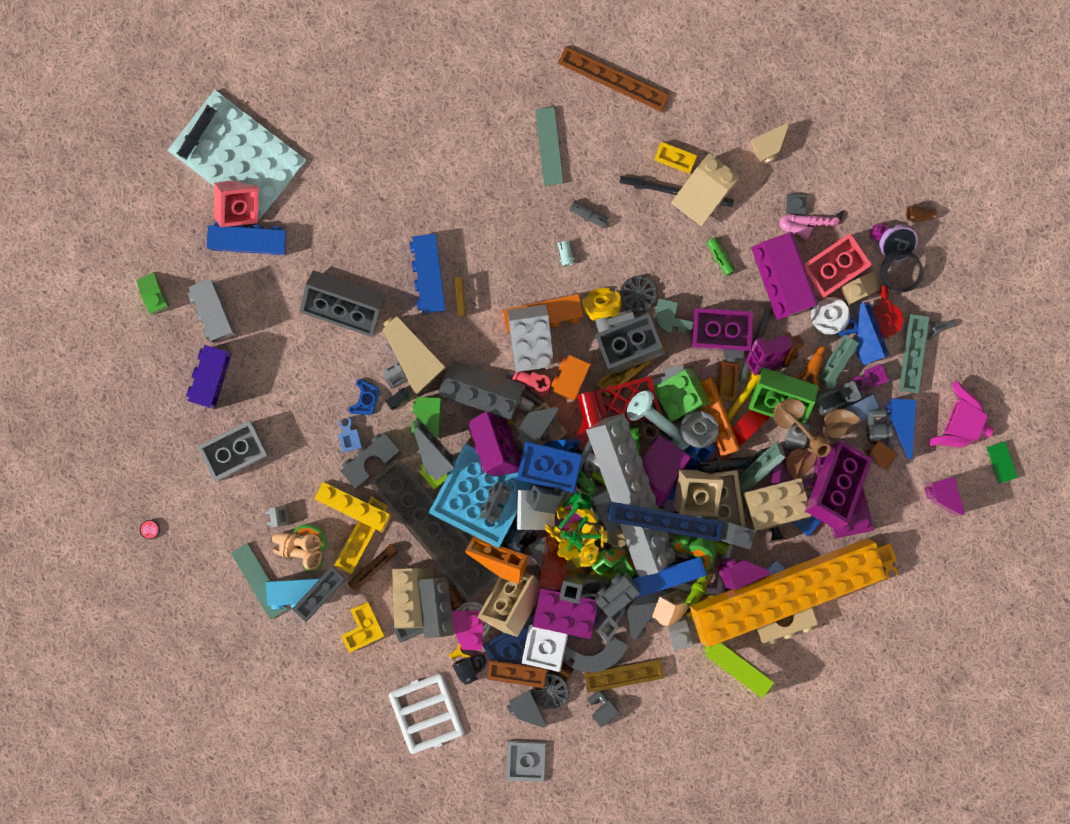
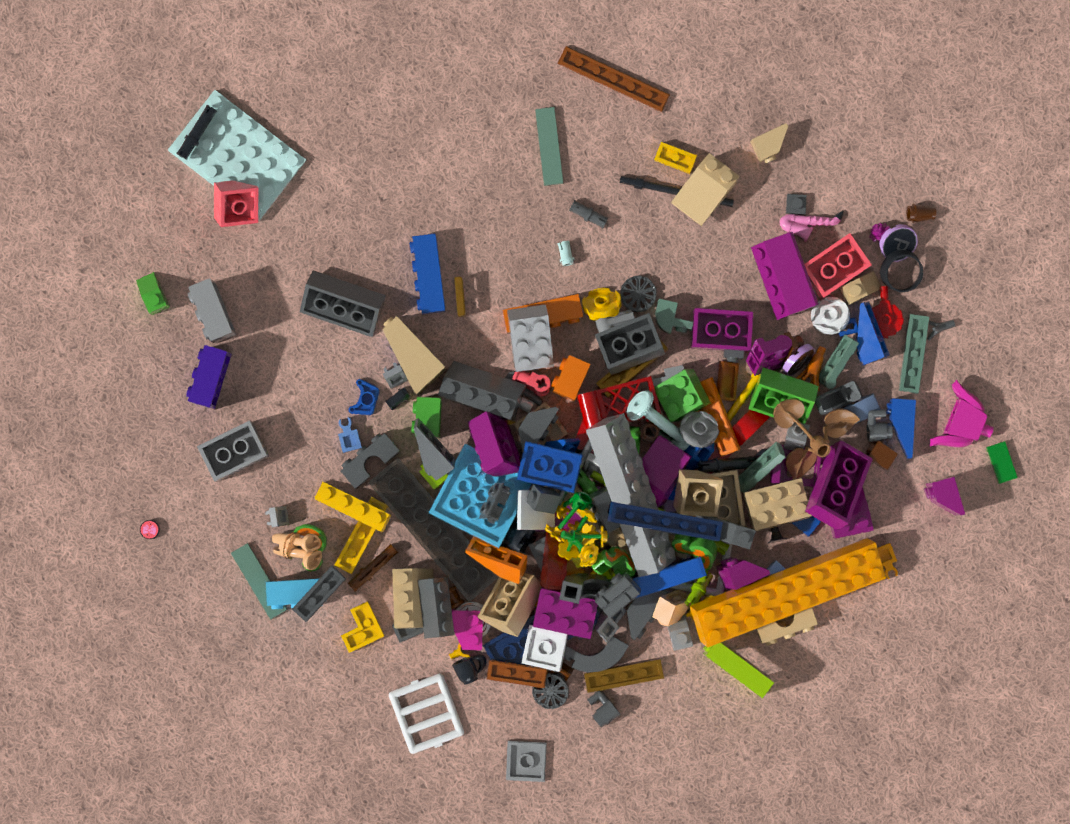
(247, 240): blue brick -> none
(526, 709): dark grey slope -> none
(720, 256): bright green pin -> none
(759, 334): dark grey bar -> none
(798, 361): none -> tile
(874, 377): magenta plate -> none

